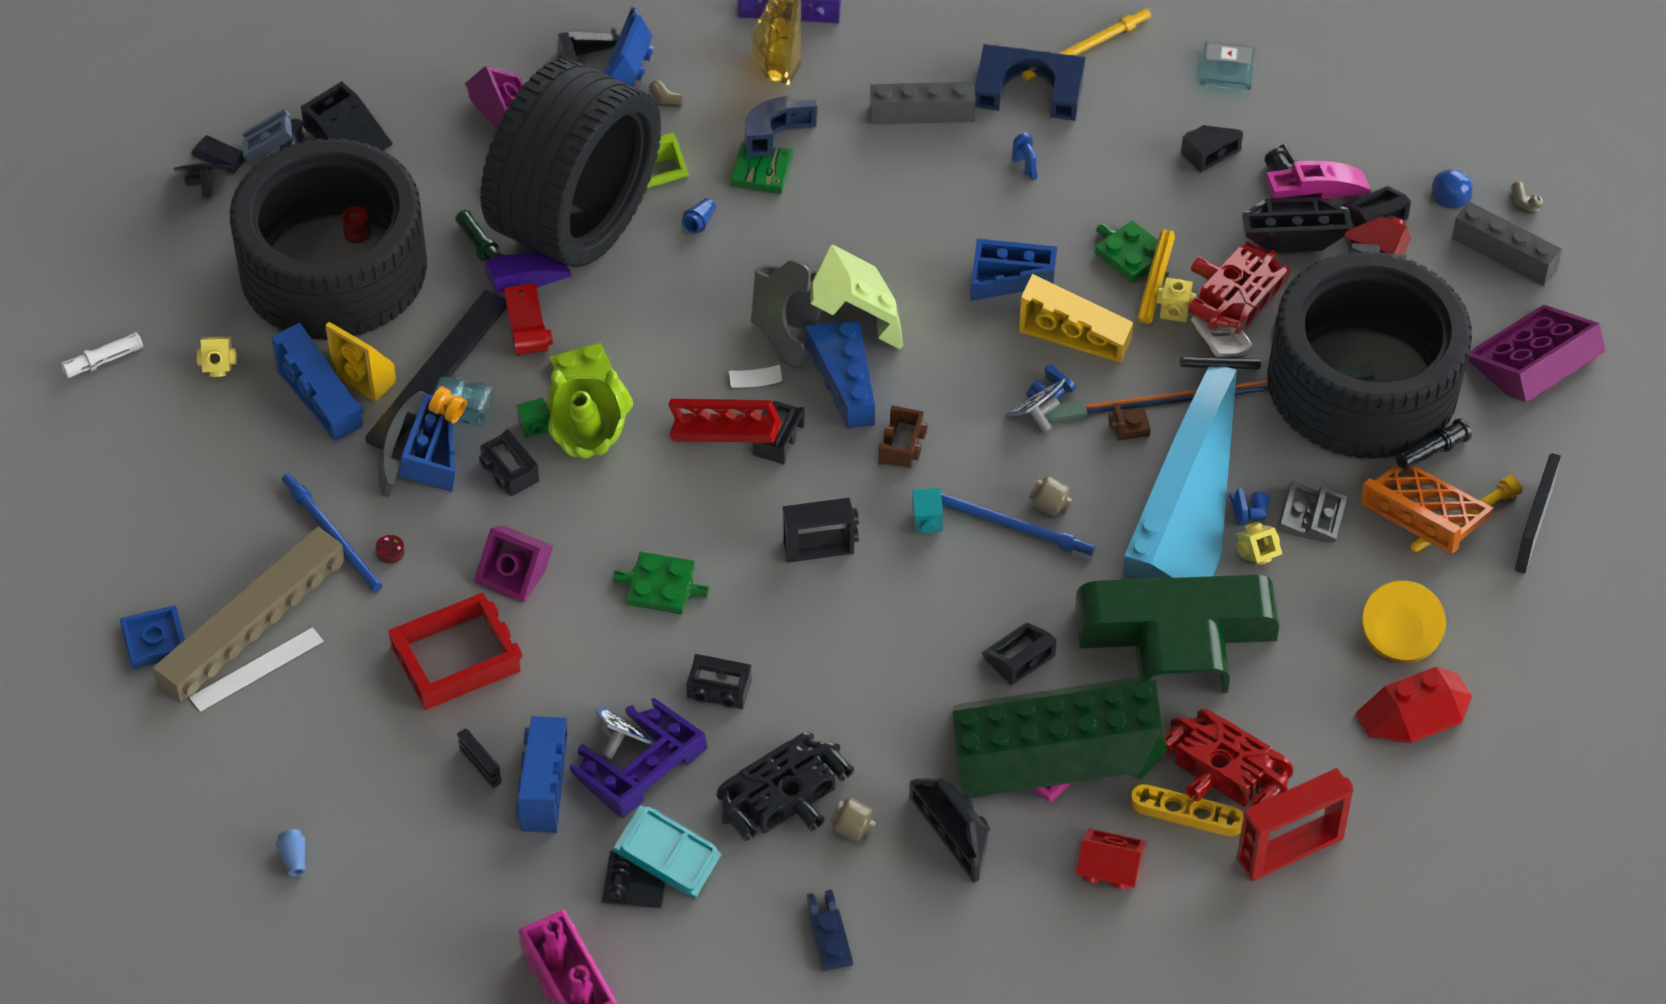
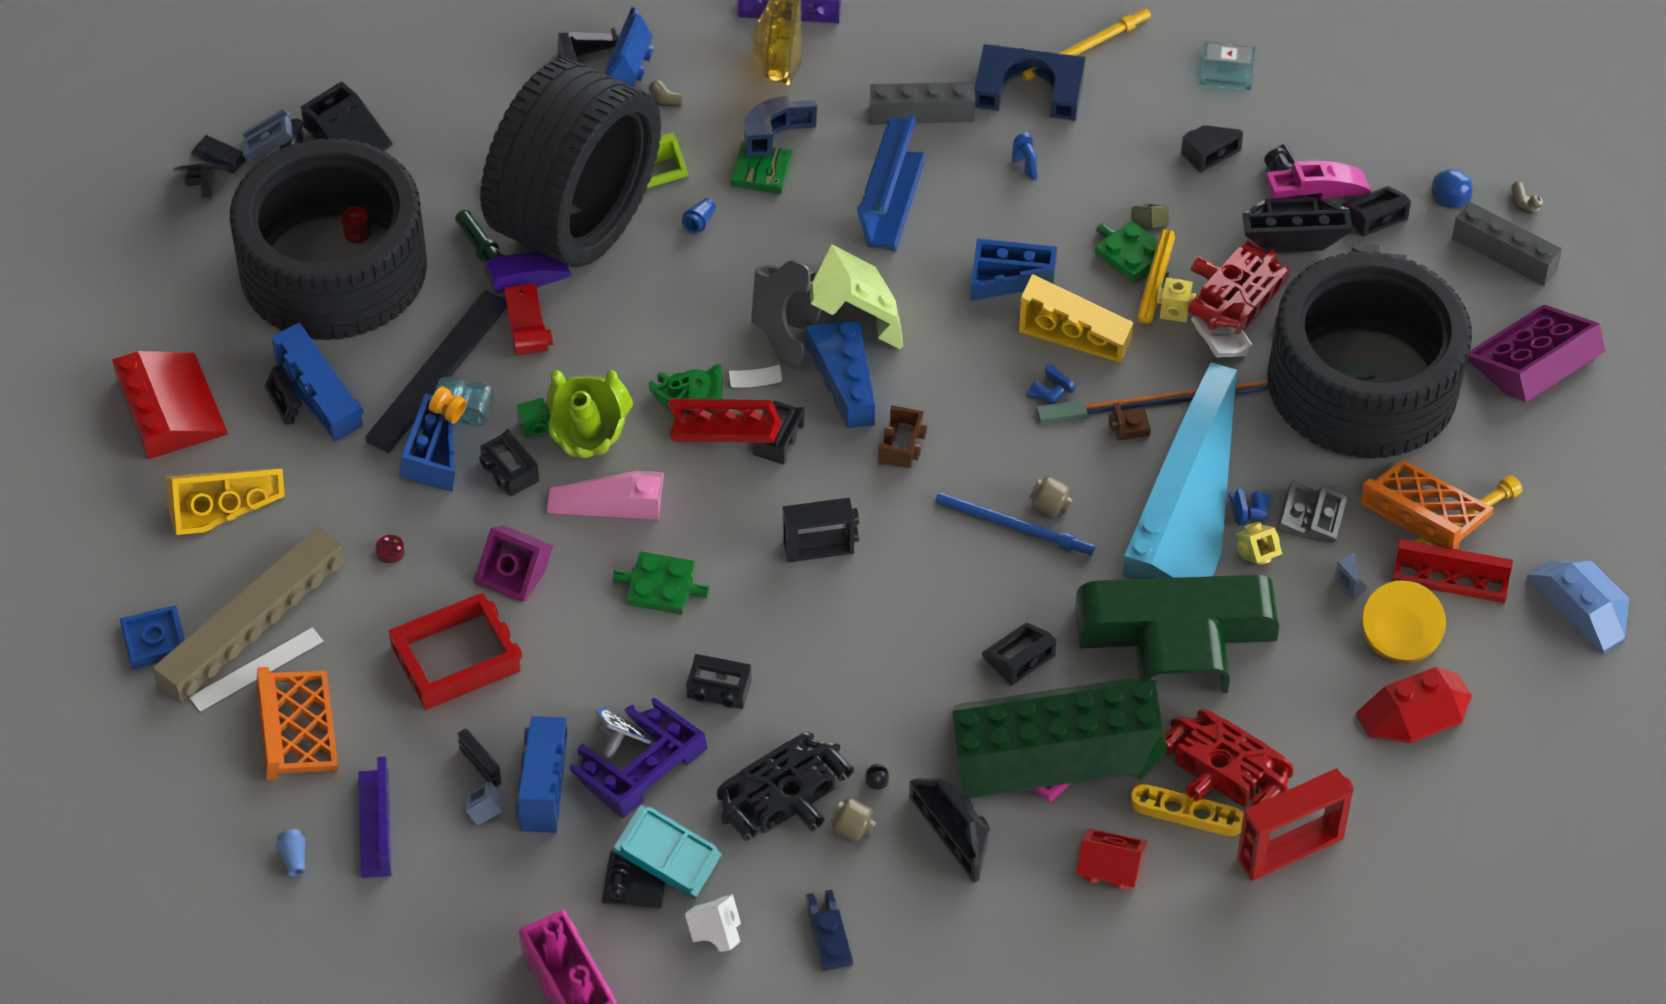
(91, 359): white pin -> none
(168, 400): none -> red slope
(210, 499): none -> yellow wedge
(221, 346): light yellow brick -> none
(271, 717): none -> orange fence
(283, 394): none -> black tile
(303, 497): blue bar -> none
(359, 364): yellow slope -> none
(375, 821): none -> dark purple fence
(387, 466): dark grey slope -> none
(484, 803): none -> sand blue slope
(493, 91): magenta wedge -> none
(582, 362): lime wing -> none
(619, 495): none -> bright pink wedge
(689, 385): none -> green piece
(715, 923): none -> white brick
(877, 776): none -> black hinge
(891, 186): none -> blue piece
(927, 510): teal brick -> none
(1039, 412): light grey shield -> none
(1150, 215): none -> olive slope
(1205, 362): black bar -> none
(1348, 577): none -> sand blue slope
(1387, 233): red slope -> none
(1442, 440): black pin -> none
(1453, 565): none -> red fence
(1537, 513): black tile -> none
(1585, 599): none -> medium blue wedge

